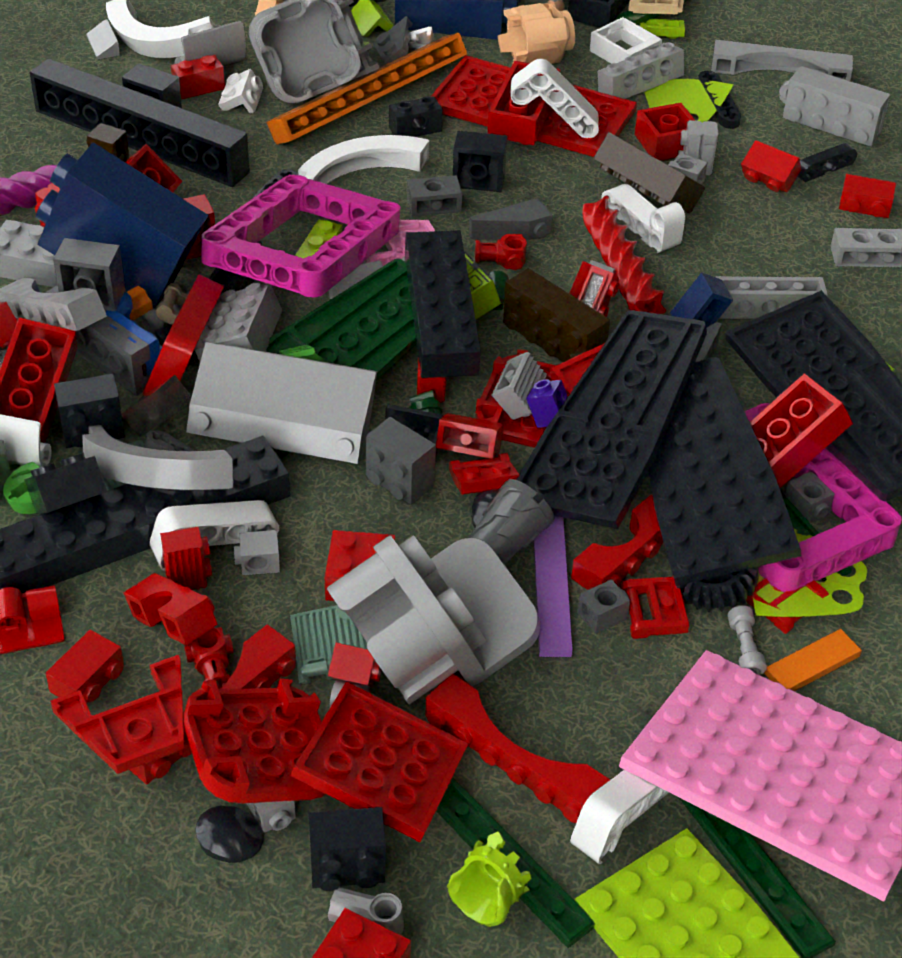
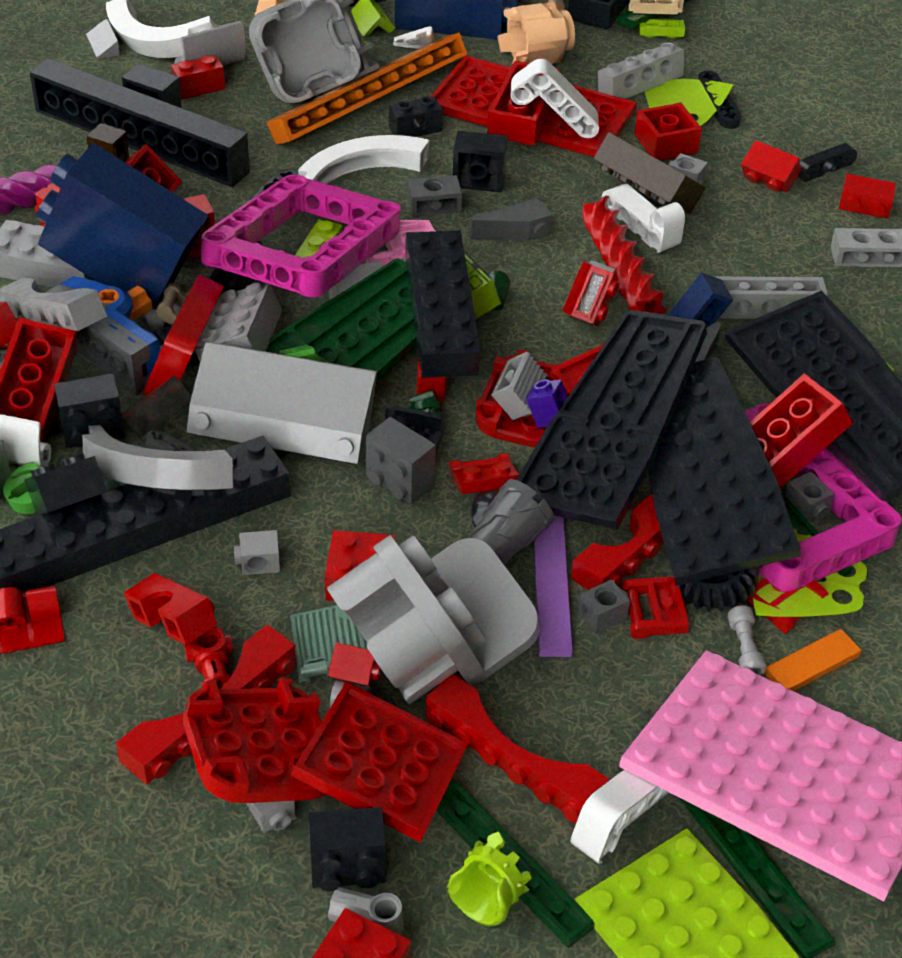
(86, 667): red brick -> none
(93, 267): dark grey brick -> none
(135, 730): red wing -> none
(184, 557): red brick -> none
(217, 521): white beam -> none
(229, 834): black hat -> none
(241, 89): white bracket -> none
(394, 42): dark grey wing -> none
(469, 435): red brick -> none
(507, 251): red connector -> none
(552, 317): dark brown brick -> none
(604, 40): white window -> none
(700, 141): light grey brick -> none
(740, 57): light grey arch -> none
(834, 105): light grey piece -> none

